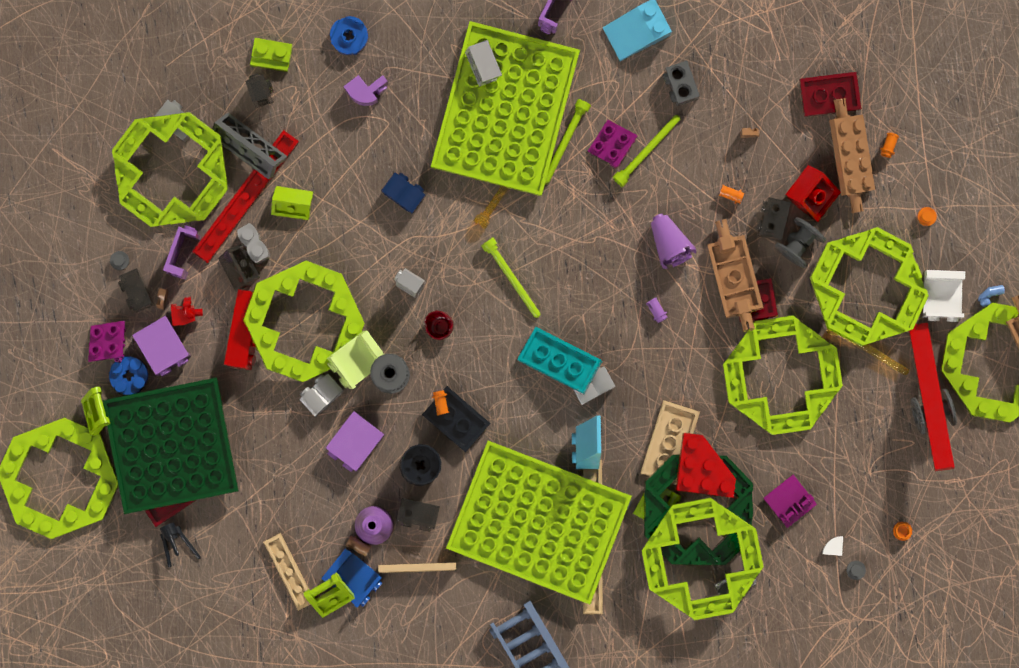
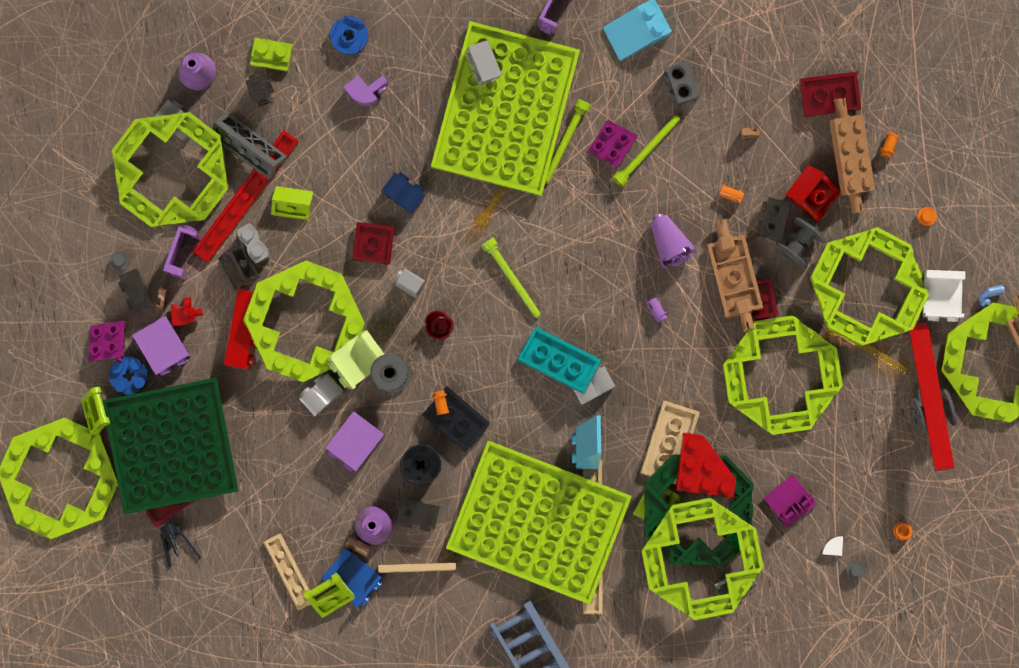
(197, 71): none -> medium lavender cone
(373, 243): none -> dark red plate

